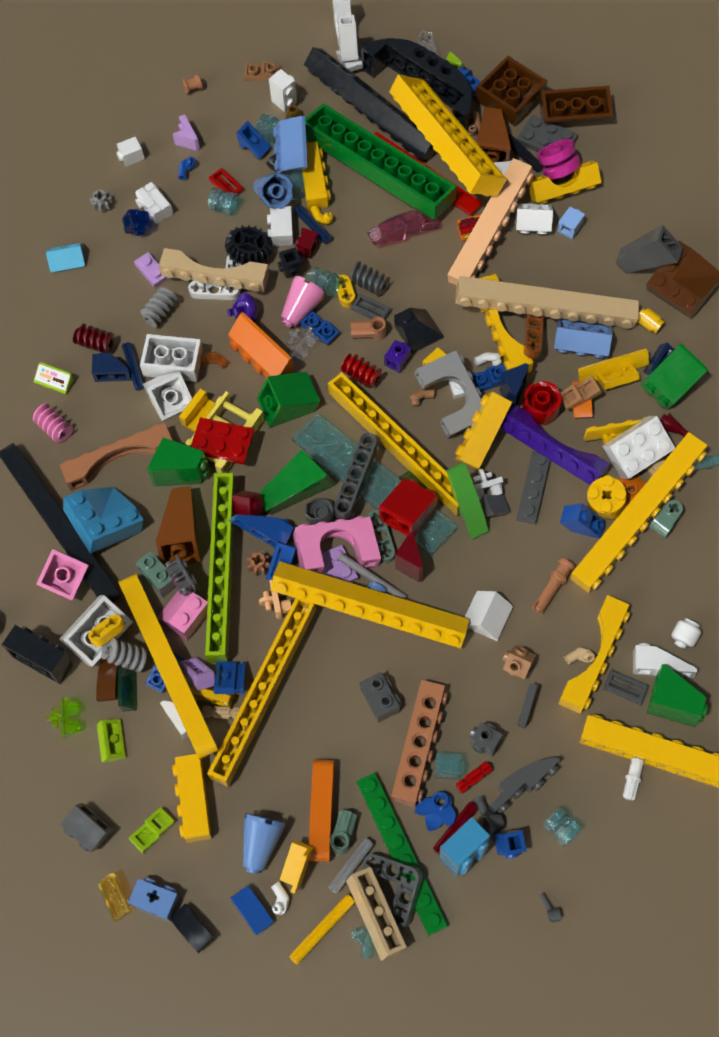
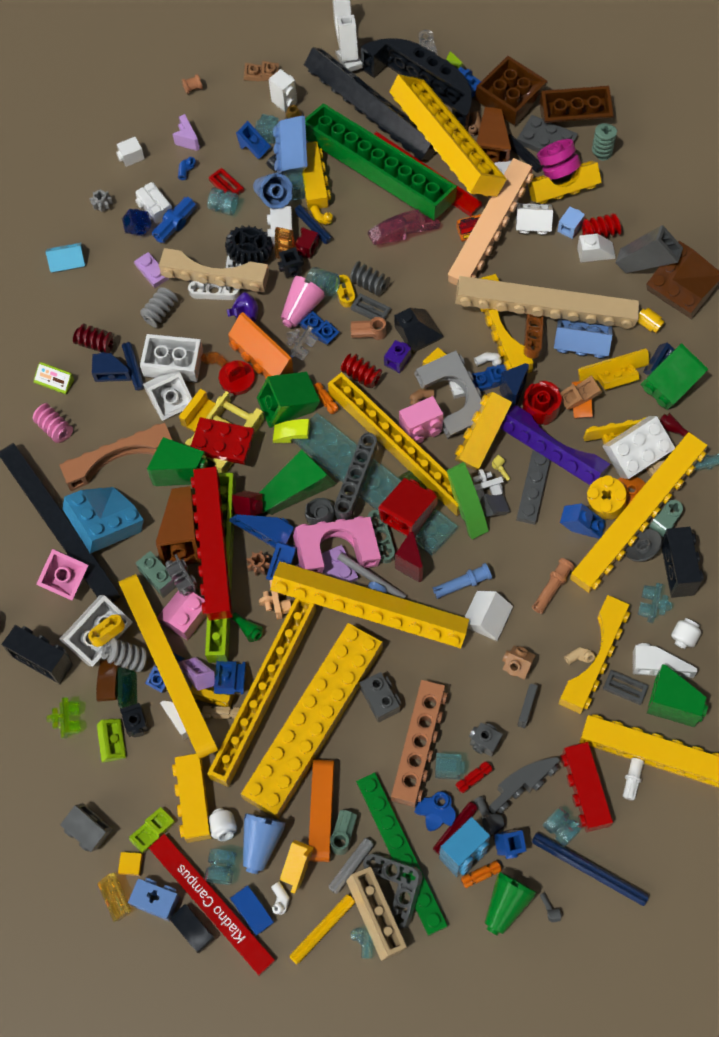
(130, 864): none -> yellow tile
(134, 712): none -> black brick
(174, 220): none -> blue piece
(212, 544): none -> red brick
(212, 905): none -> red tile
(220, 874): none -> clear light blue wheel
(222, 824): none -> white head
(236, 377): none -> red tile
(251, 630): none -> green cone
(283, 243): none -> clear orange slope
(289, 430): none -> neon yellow slope
(312, 721): none -> yellow brick
(325, 398): none -> orange axle
(422, 420): none -> bright pink brick
(471, 578): none -> medium blue pin
(481, 874): none -> orange axle
(497, 464): none -> light yellow hand
(507, 903): none -> green cone
(587, 787): none -> red brick
(590, 869): none -> dark blue axle
(595, 248): none -> white slope
(602, 225): none -> red piece
(604, 141): none -> sand green piece
(645, 546): none -> dark grey dish
(653, 593): none -> clear light blue hips
(681, 562): none -> black brick

